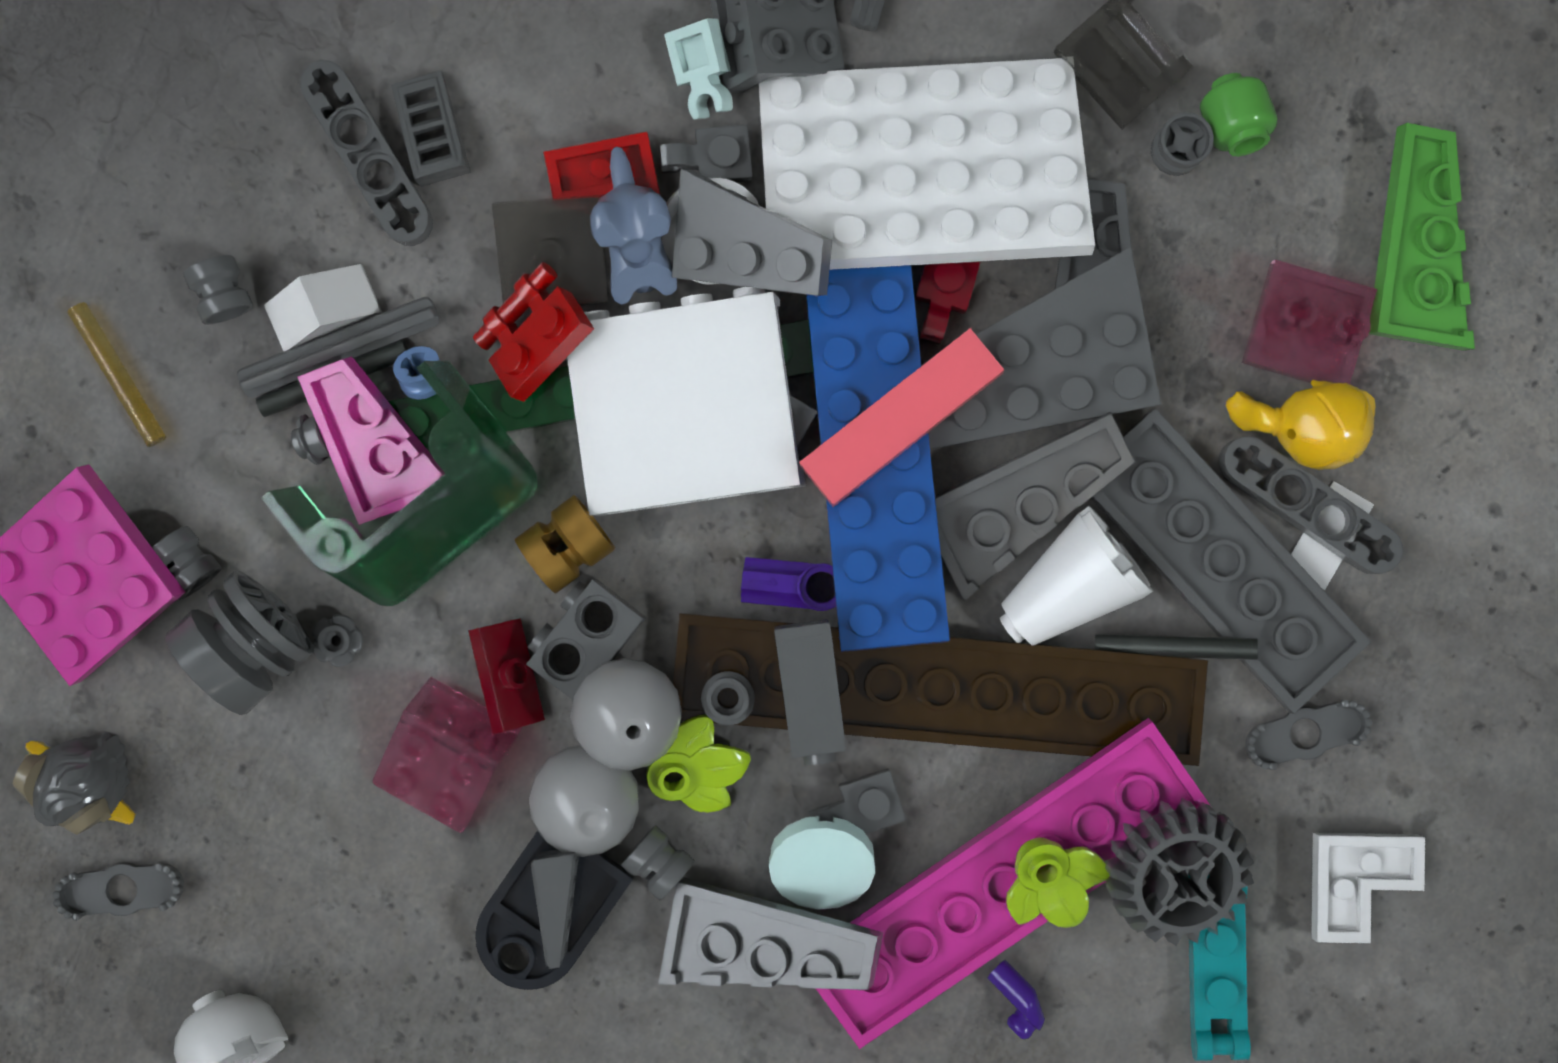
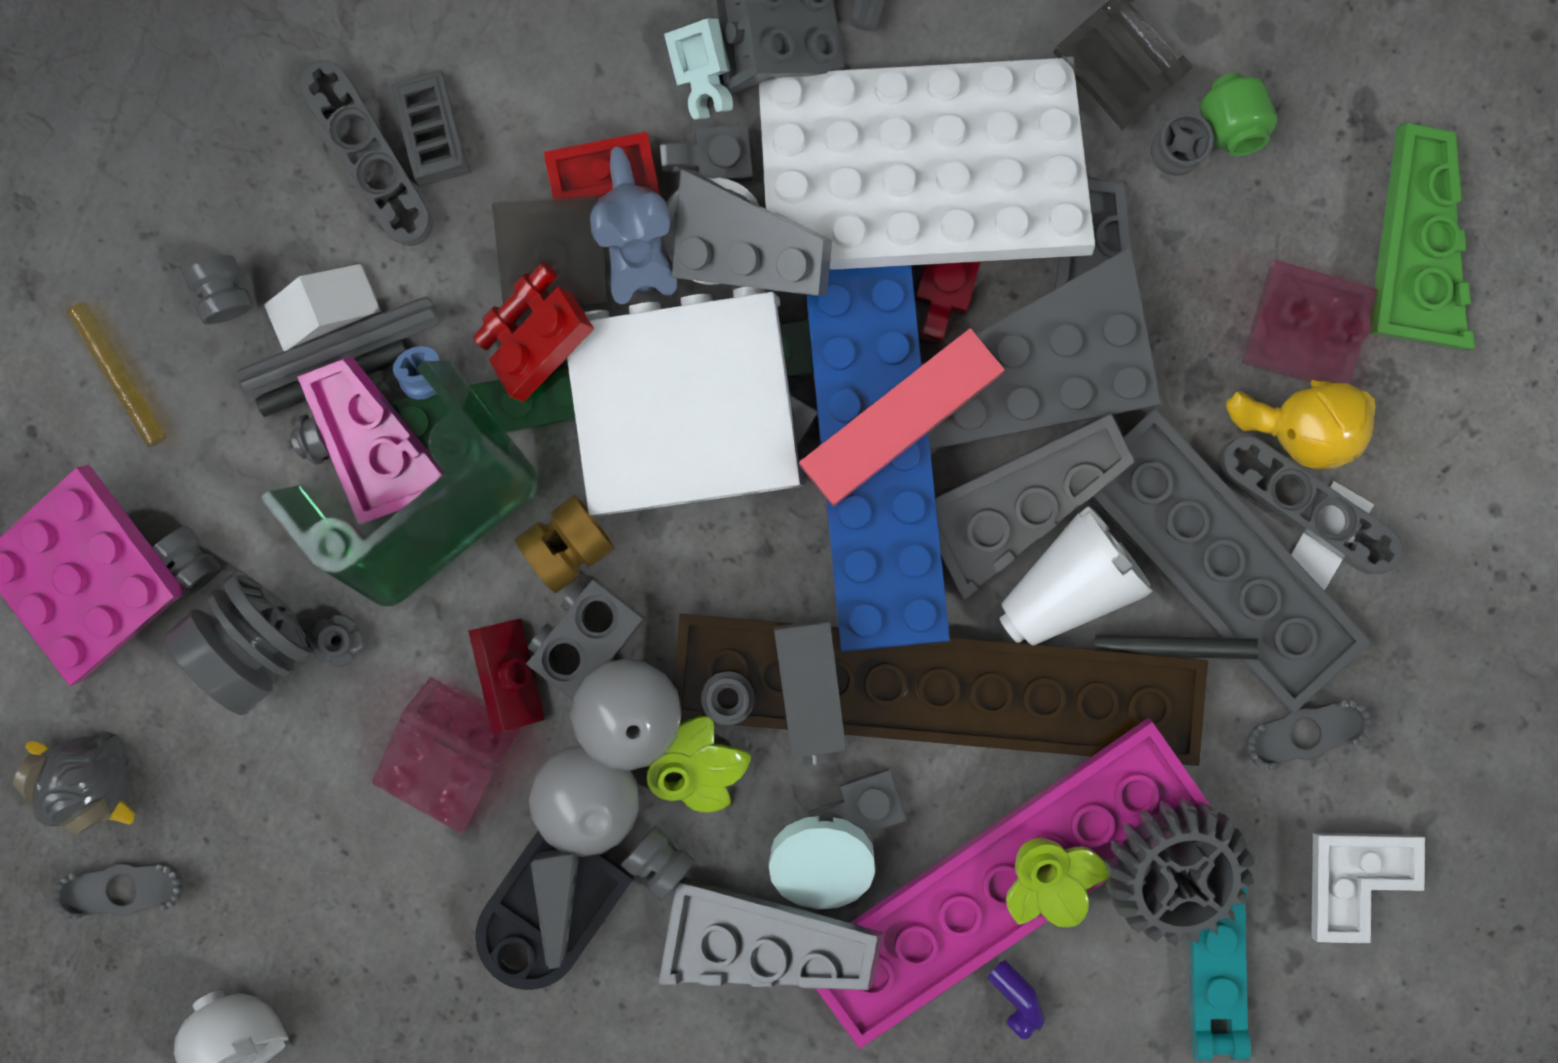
(782, 583): dark purple piece -> none

